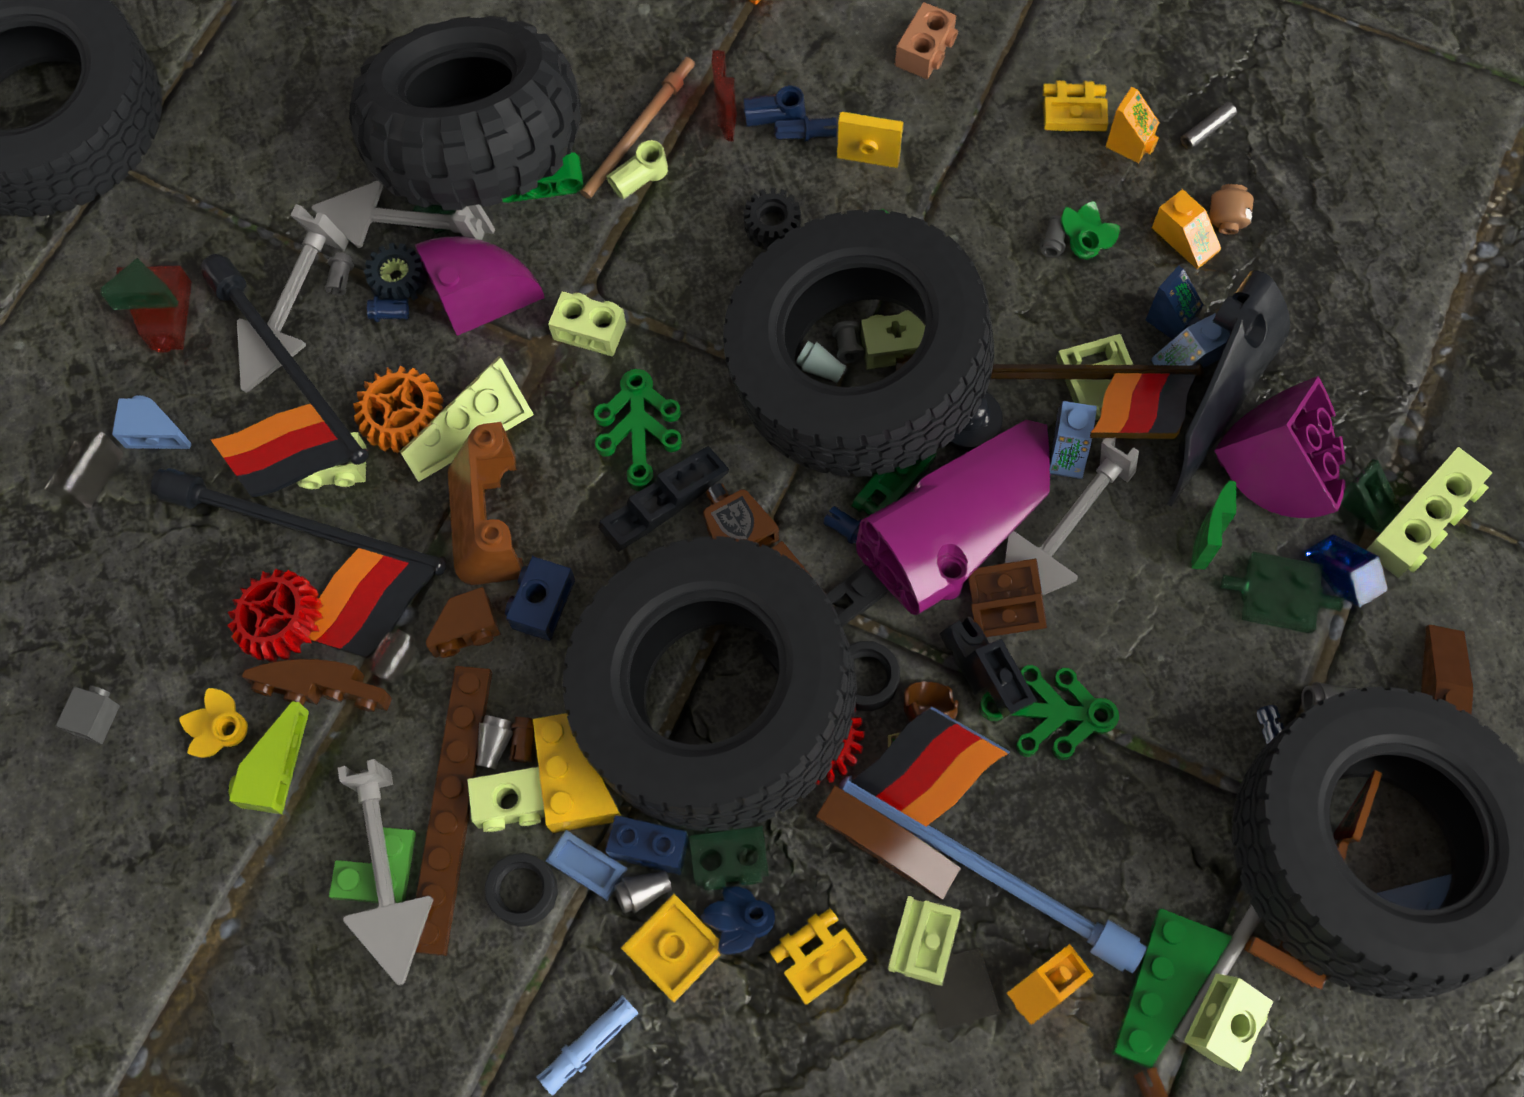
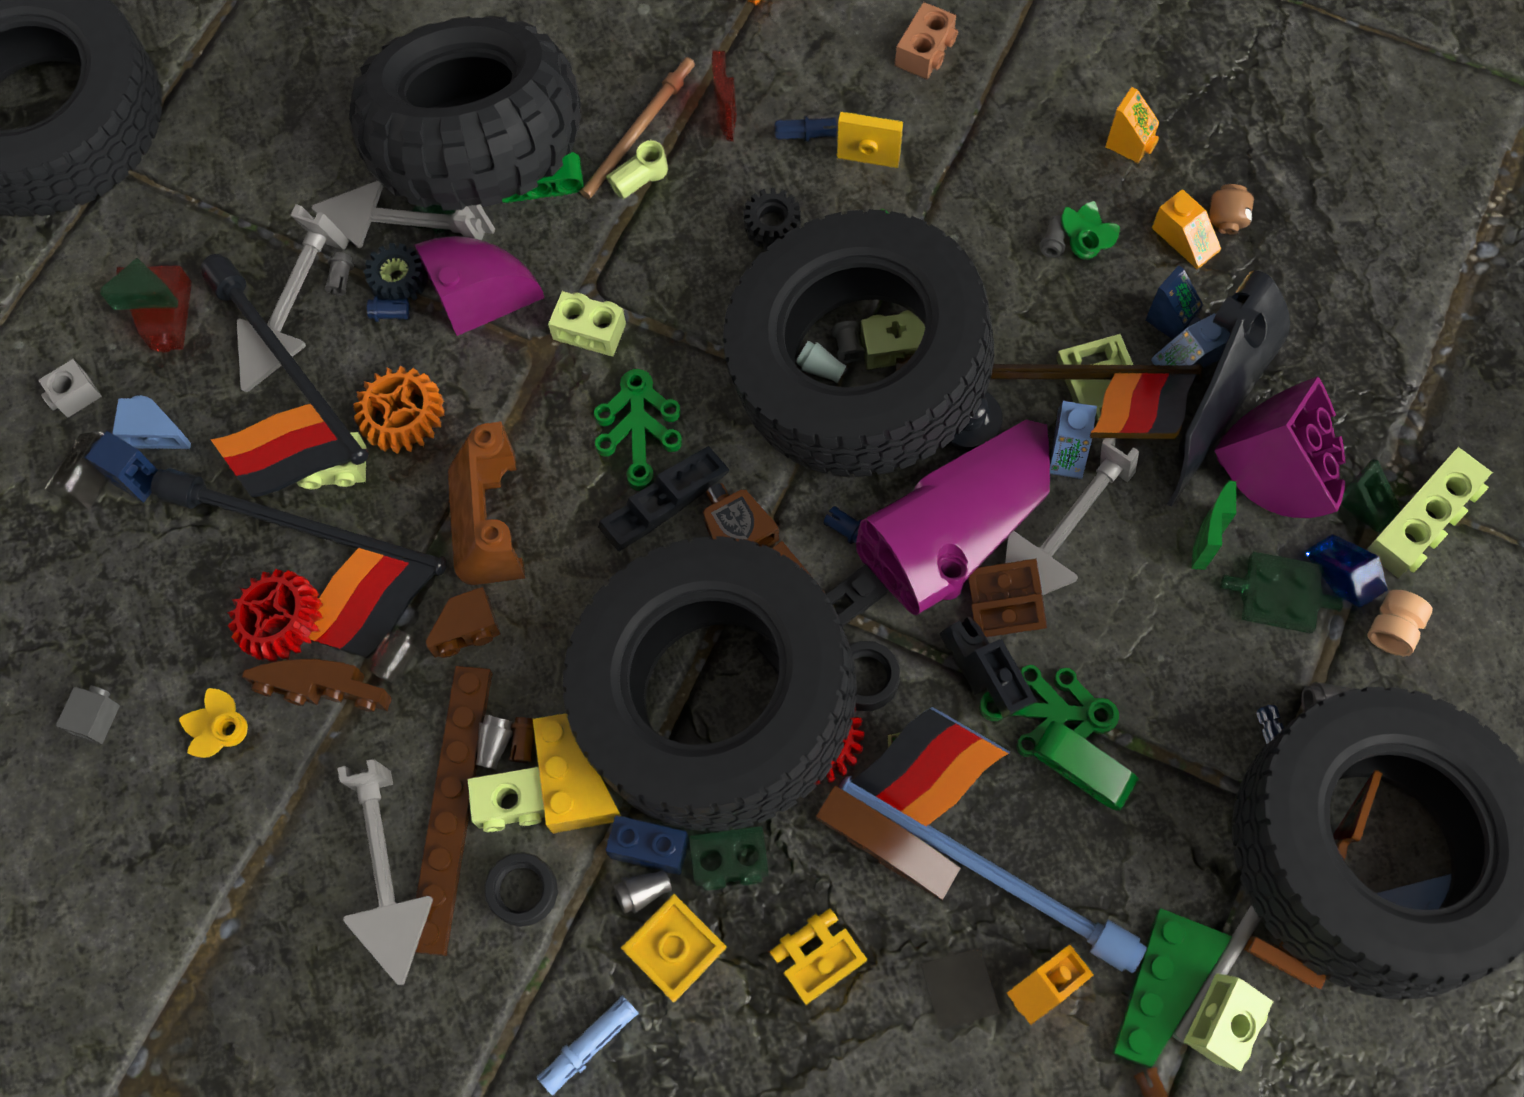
(81, 391): none -> light grey brick
(123, 465): none -> dark blue brick
(267, 770): lime slope -> none
(356, 879): bright green plate -> none
(485, 400): yellowish green wing -> none
(542, 617): dark blue brick -> none
(586, 865): medium blue tile -> none
(734, 919): dark blue plate -> none
(775, 107): dark blue piece -> none
(890, 486): dark green plate -> none
(924, 940): yellowish green plate -> none
(926, 694): reddish brown hair -> none
(1078, 112): yellow plate -> none
(1085, 765): none -> green beam
(1208, 125): flat silver piece -> none
(1399, 622): none -> light nougat wheel
(1447, 667): reddish brown slope -> none

